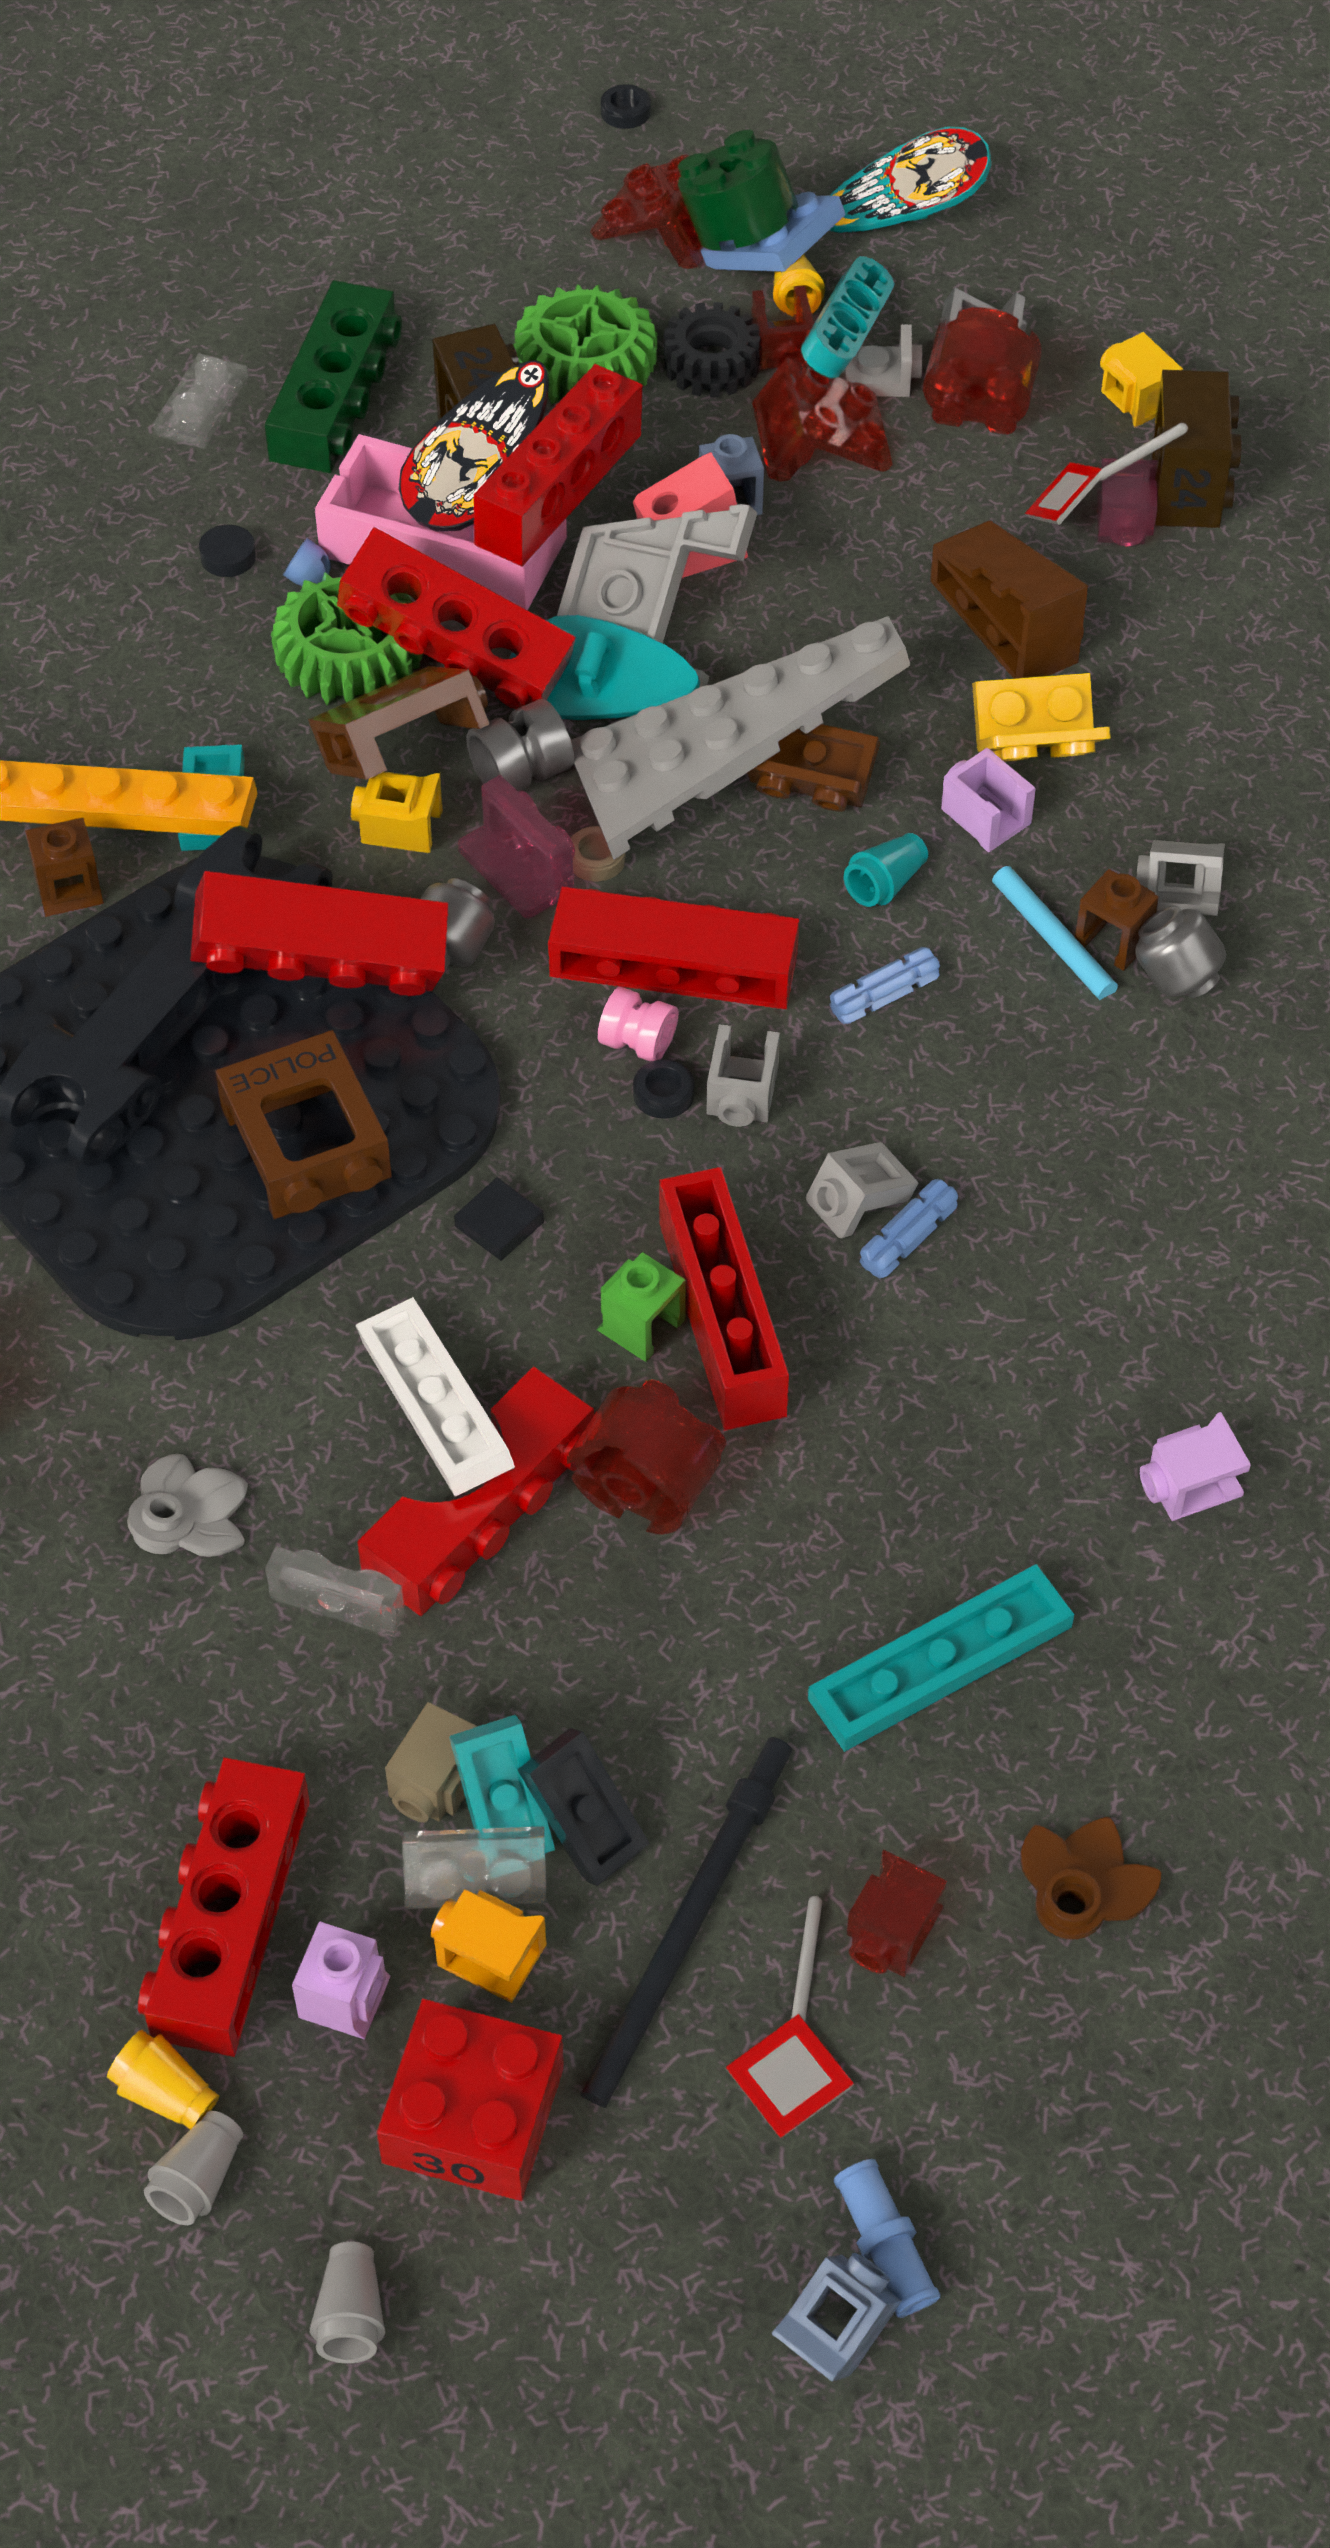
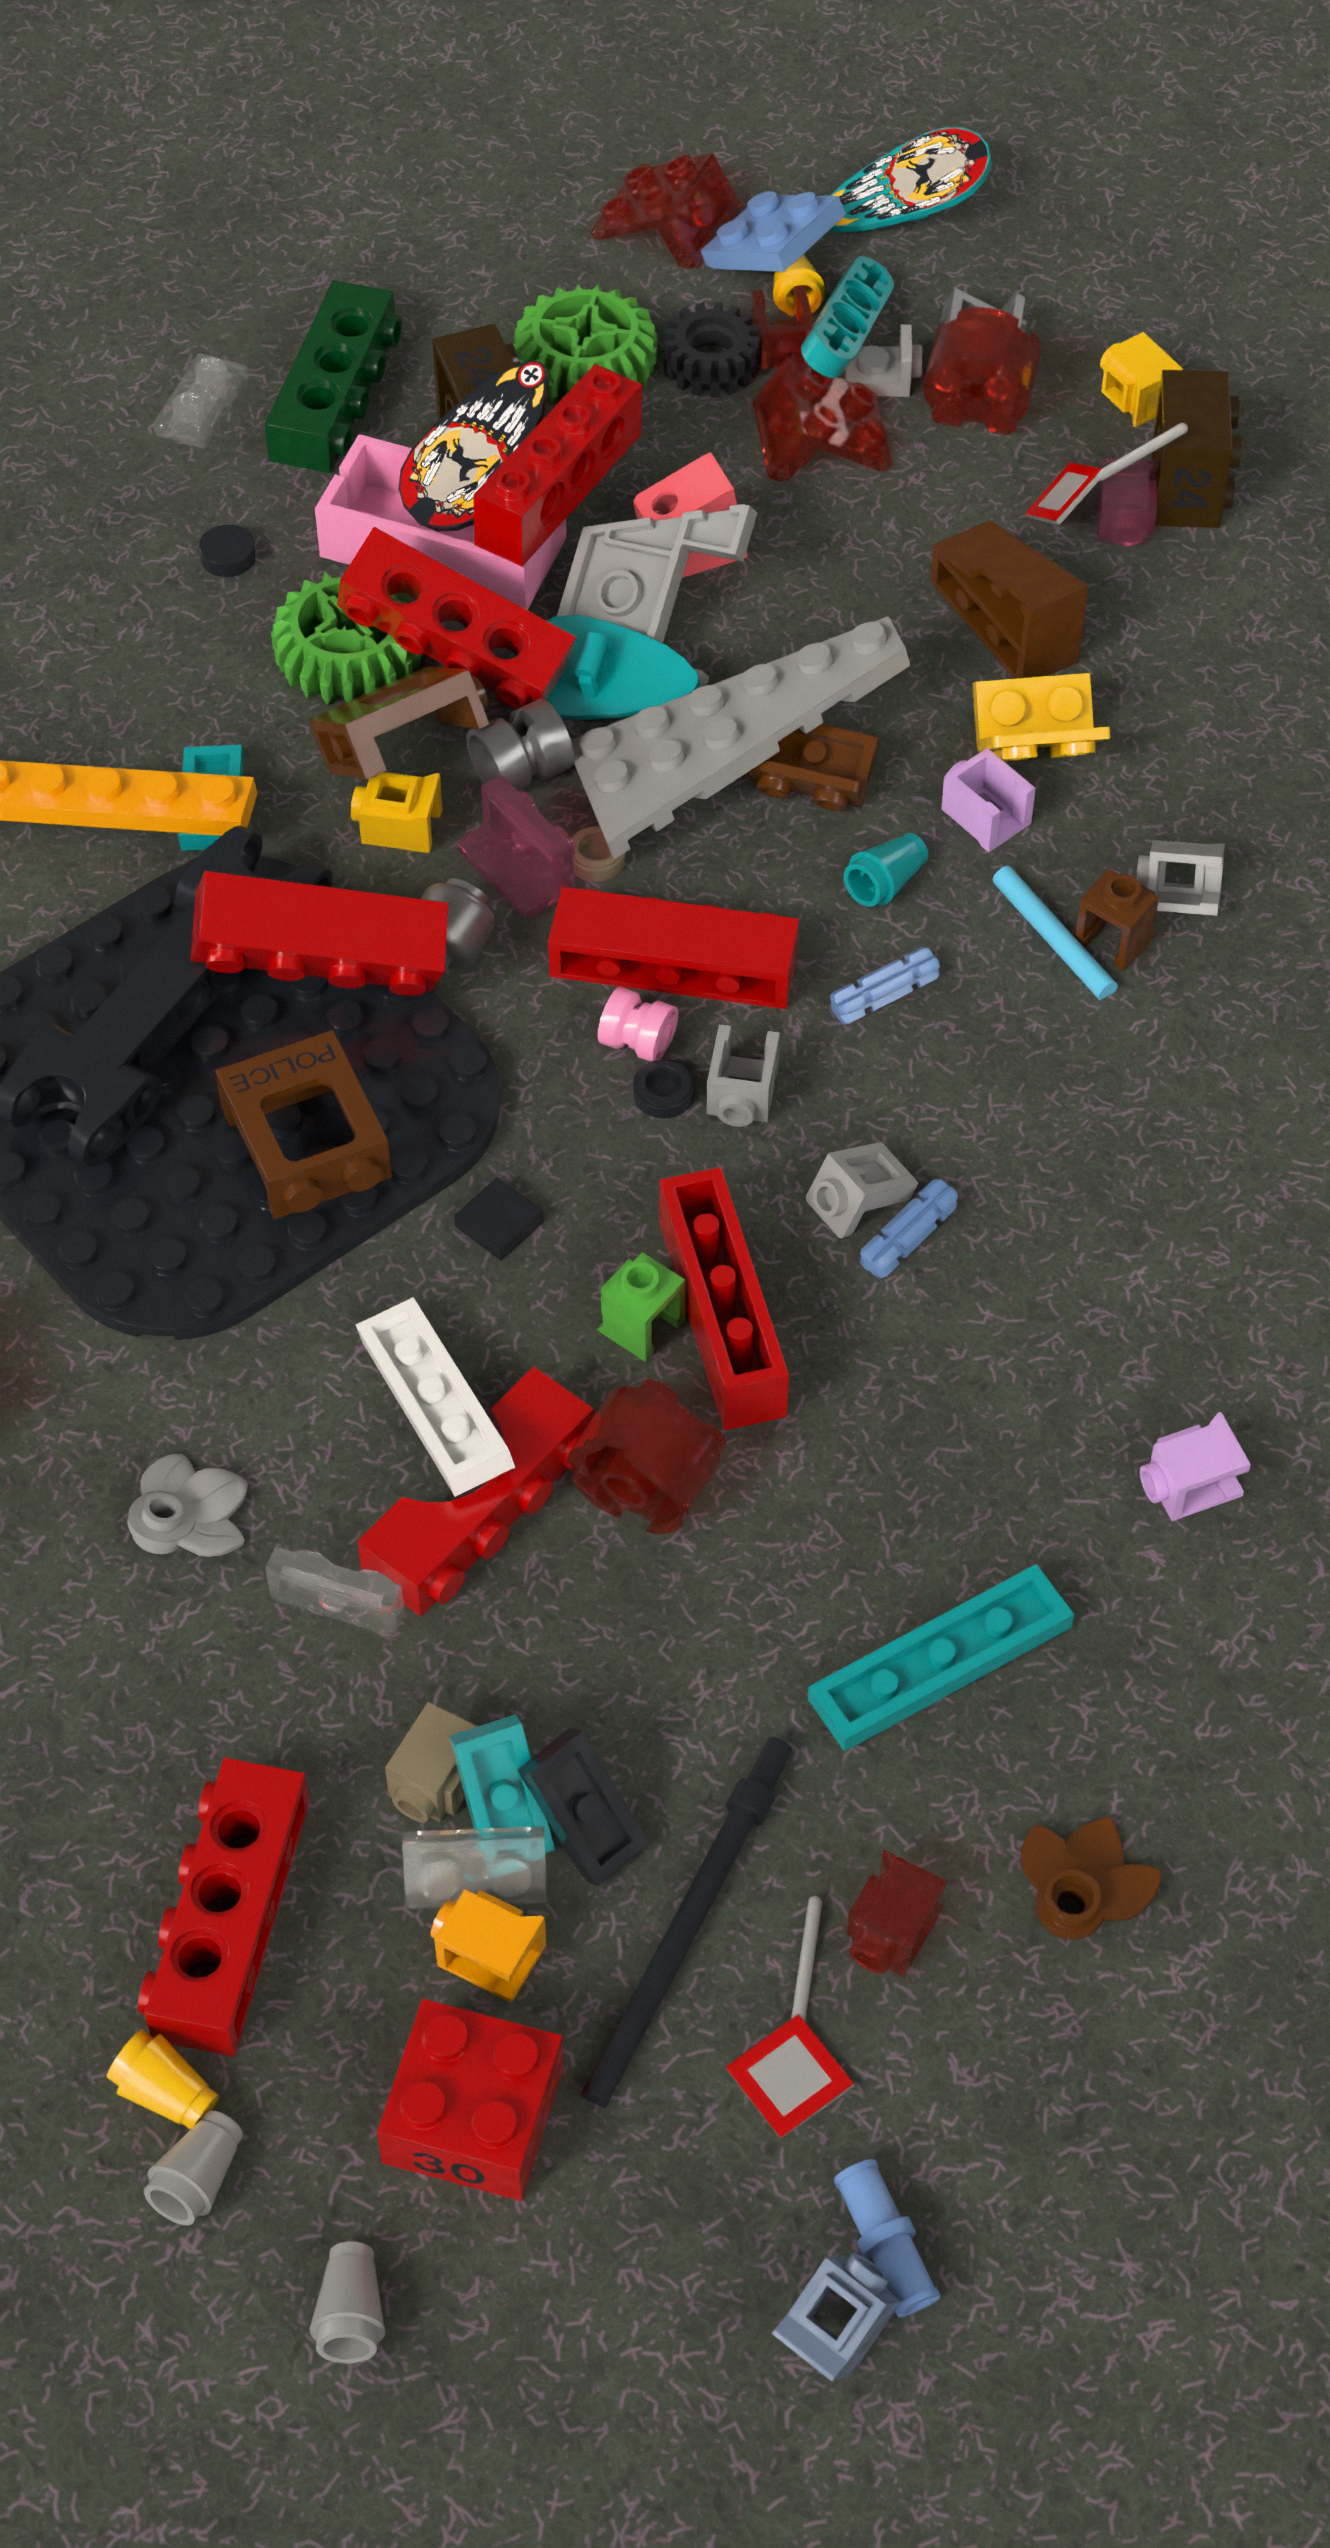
(60, 853): reddish brown window -> none
(308, 564): medium blue hinge -> none
(340, 1980): lavender window -> none
(625, 106): black tile -> none
(737, 191): dark green brick -> none
(740, 464): sand blue window -> none
(1180, 952): flat silver head -> none

